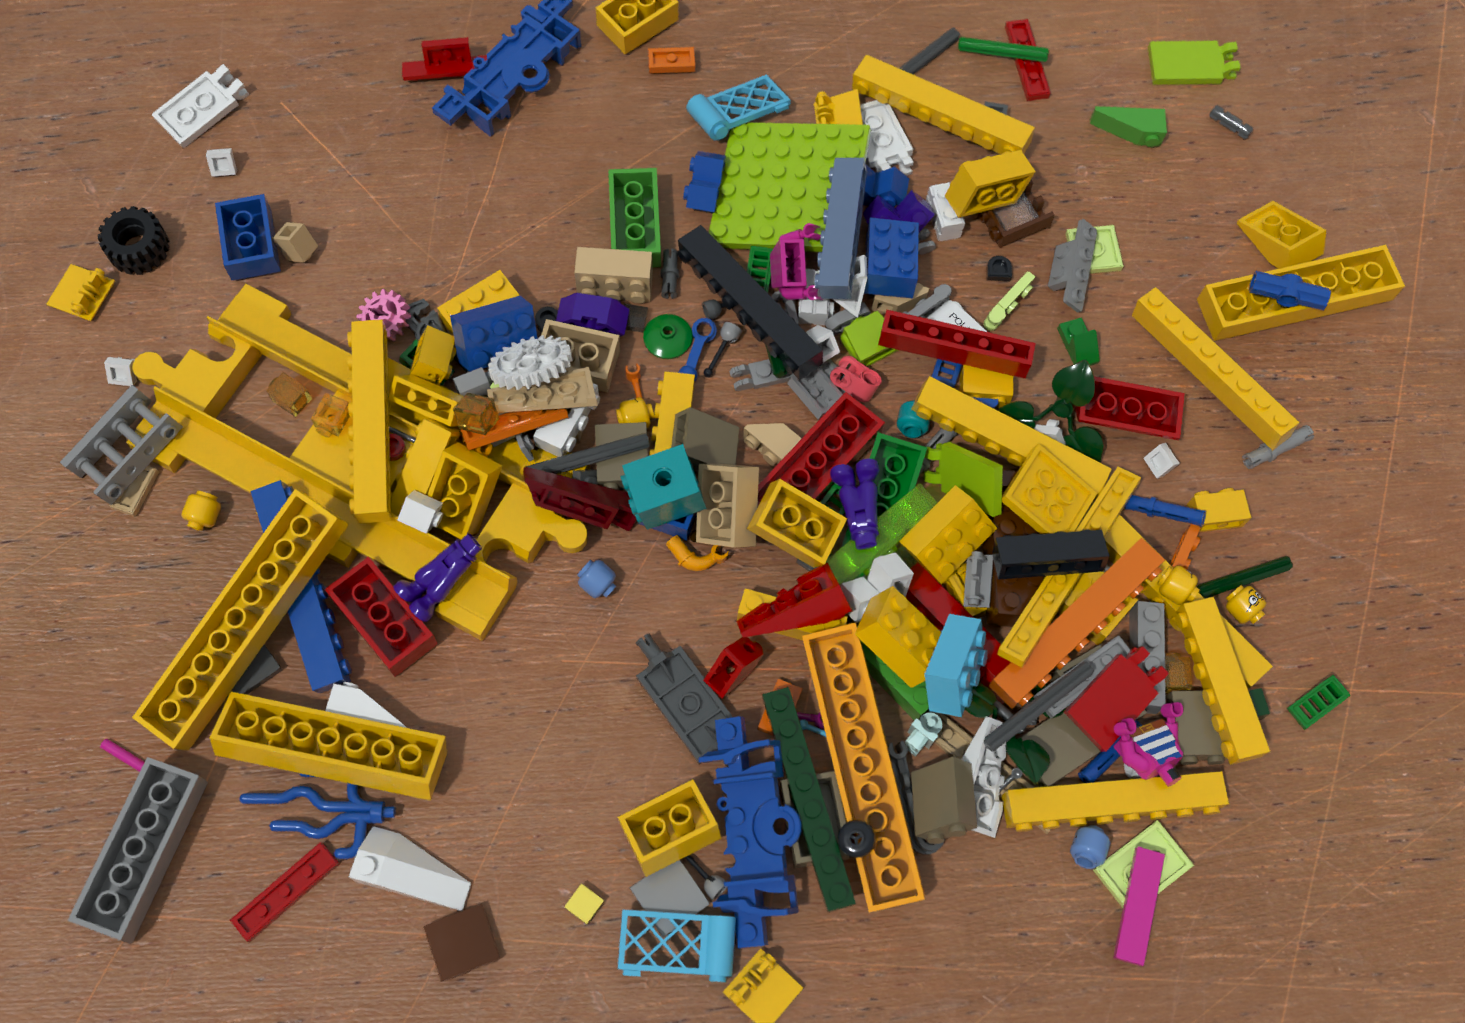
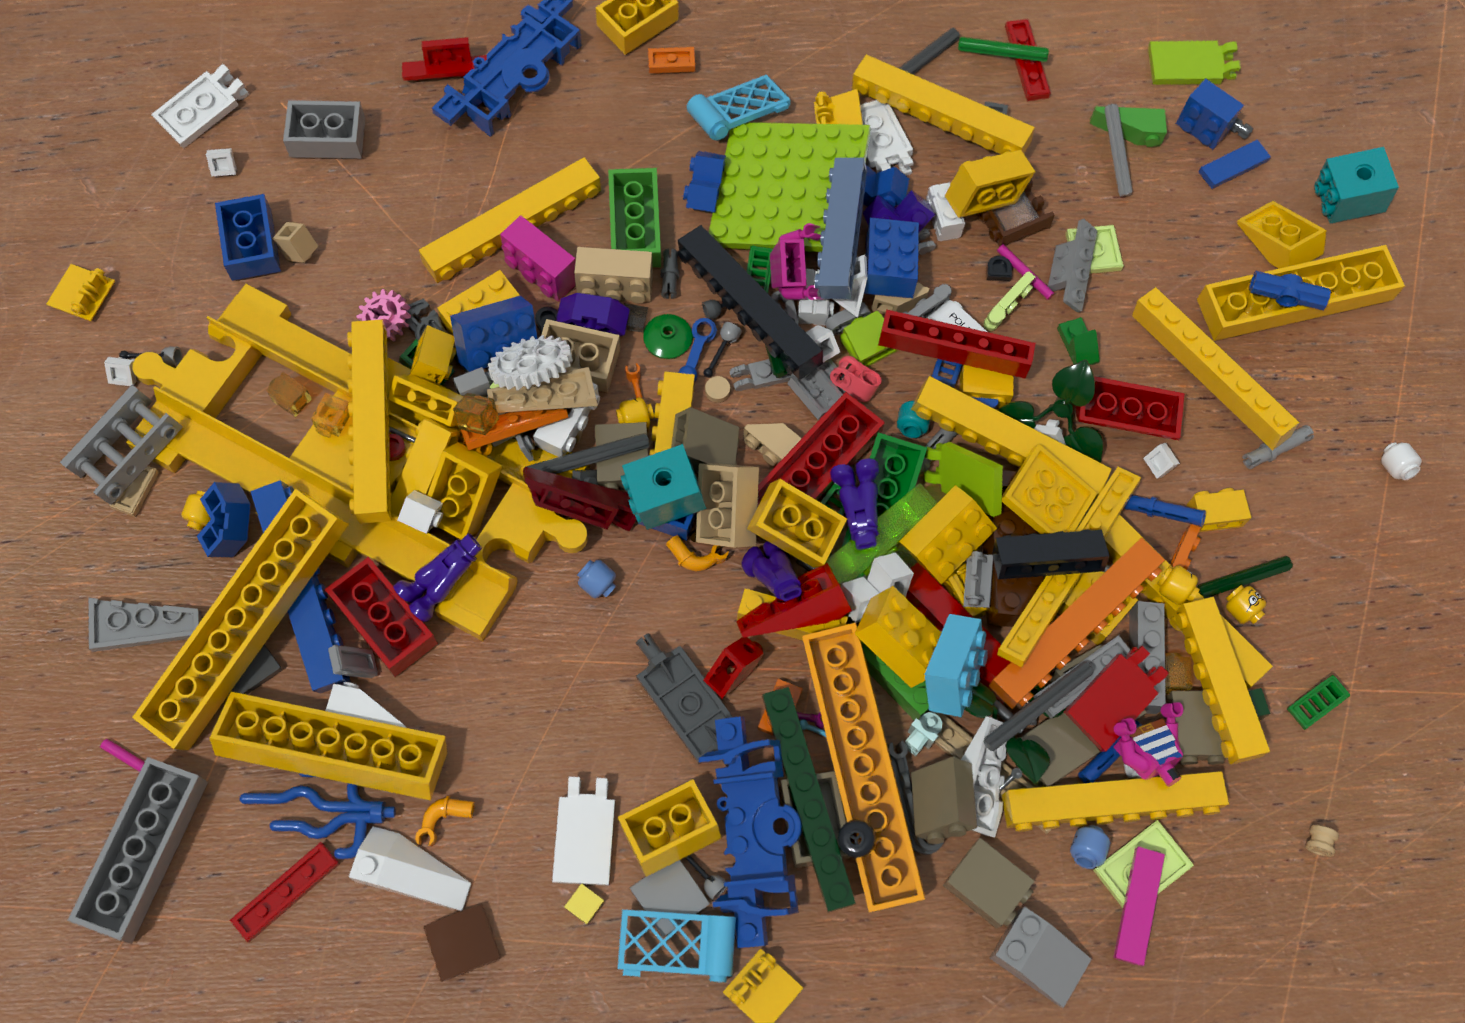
(129, 224): black tyre -> none
(129, 625): none -> light grey wing
(171, 355): none -> light grey hinge
(229, 520): none -> blue brick
(324, 129): none -> light grey brick
(352, 661): none -> light grey tile
(442, 808): none -> light orange piece
(536, 204): none -> yellow brick
(538, 258): none -> dark pink brick
(584, 835): none -> white tile
(717, 389): none -> tan tile
(773, 571): none -> dark purple piece
(989, 884): none -> dark tan brick
(1022, 269): none -> dark pink bar
(1041, 956): none -> light grey slope
(1118, 150): none -> light grey axle
(1209, 114): none -> blue brick
(1234, 164): none -> blue tile
(1322, 840): none -> tan wheel
(1356, 185): none -> teal brick
(1401, 461): none -> white head

